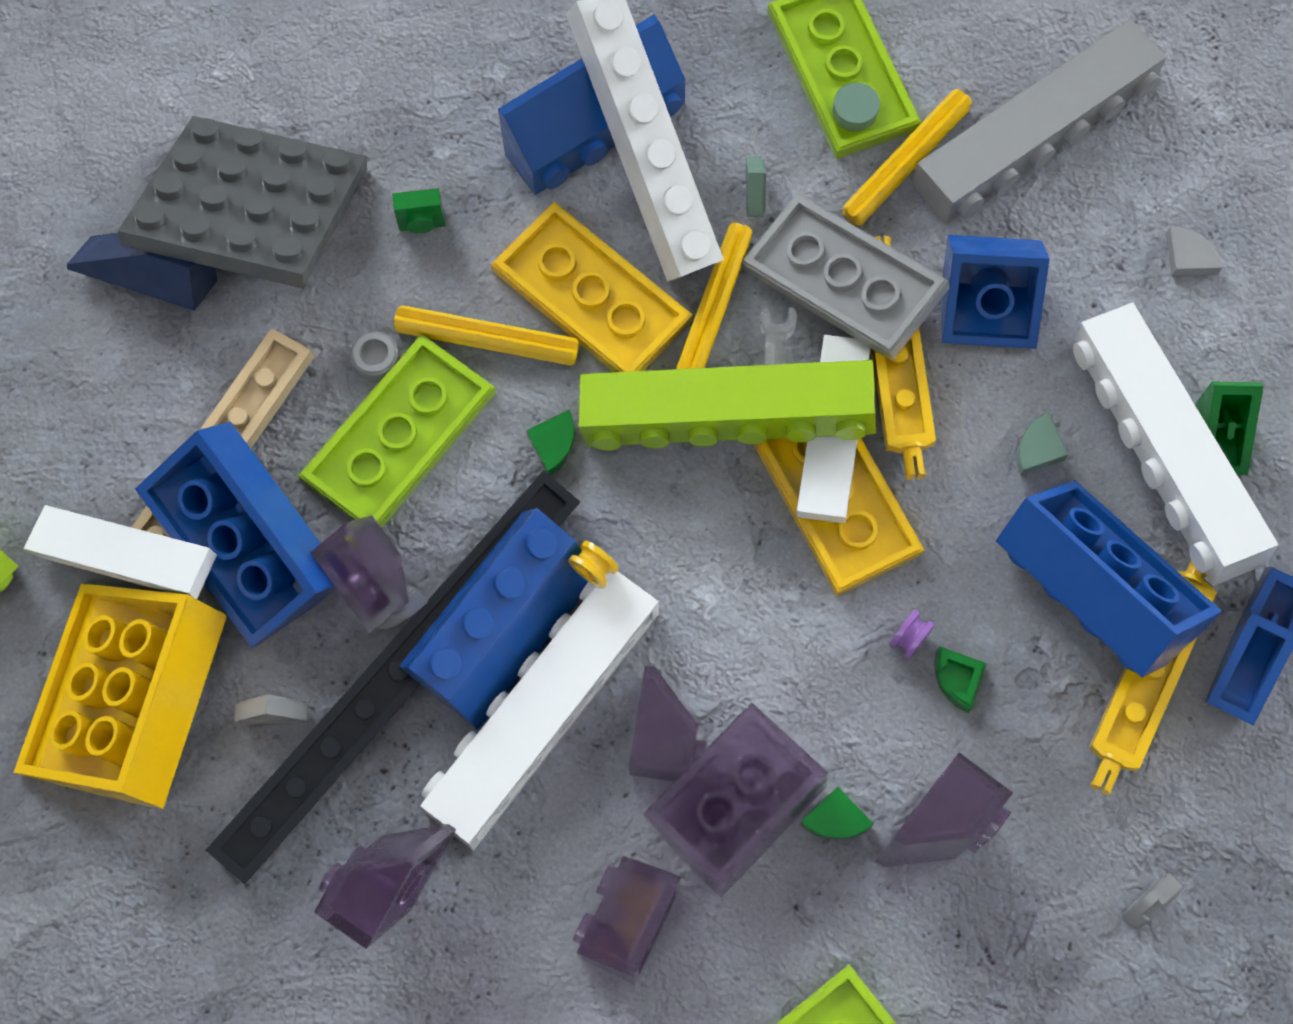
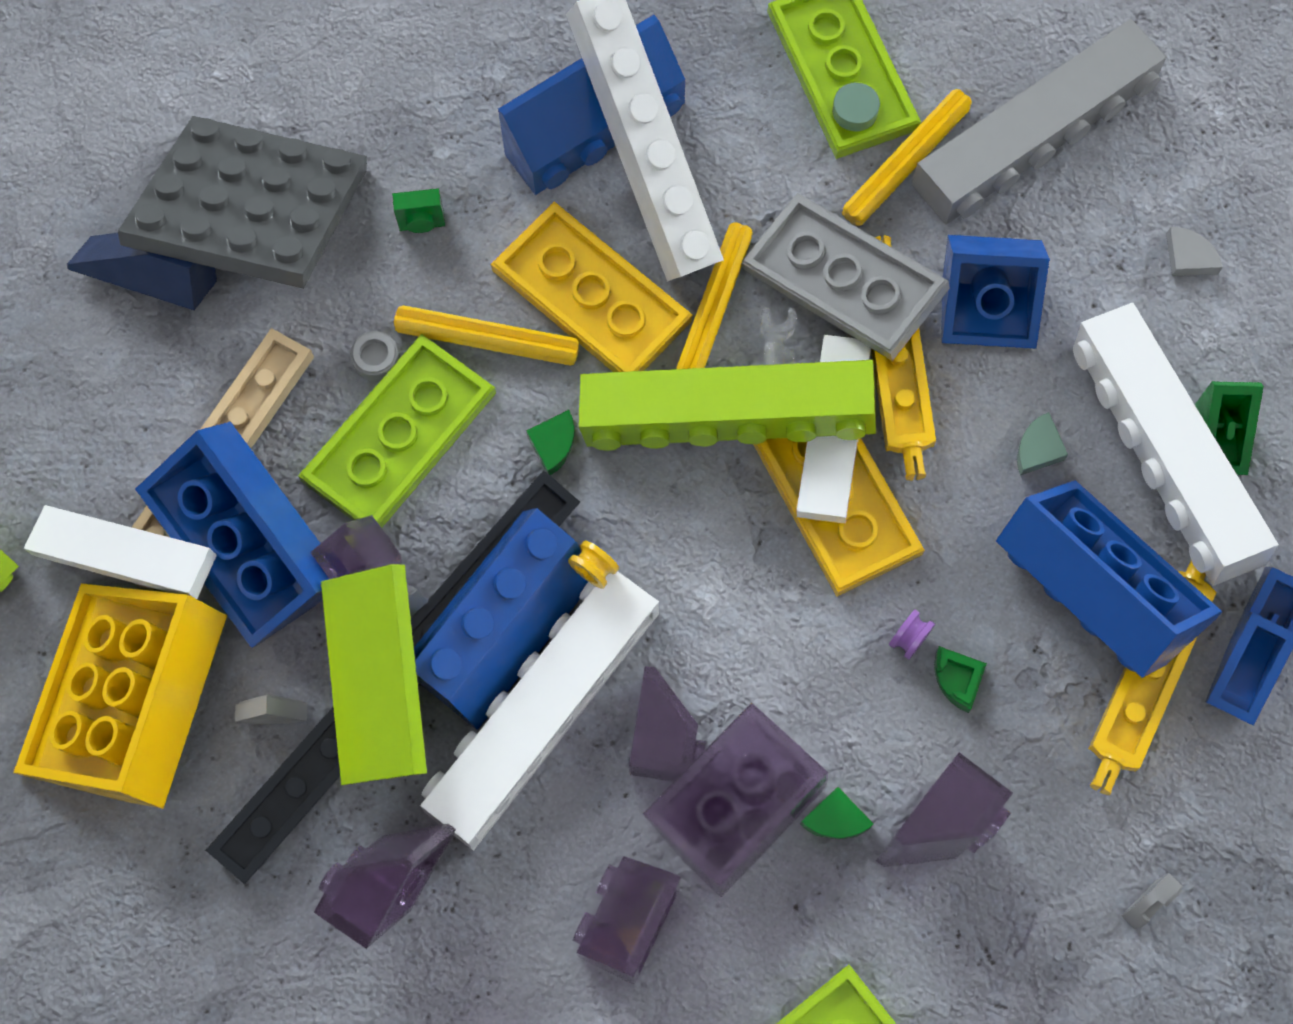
(373, 675): none -> lime tile
(755, 186): sand green tile -> none

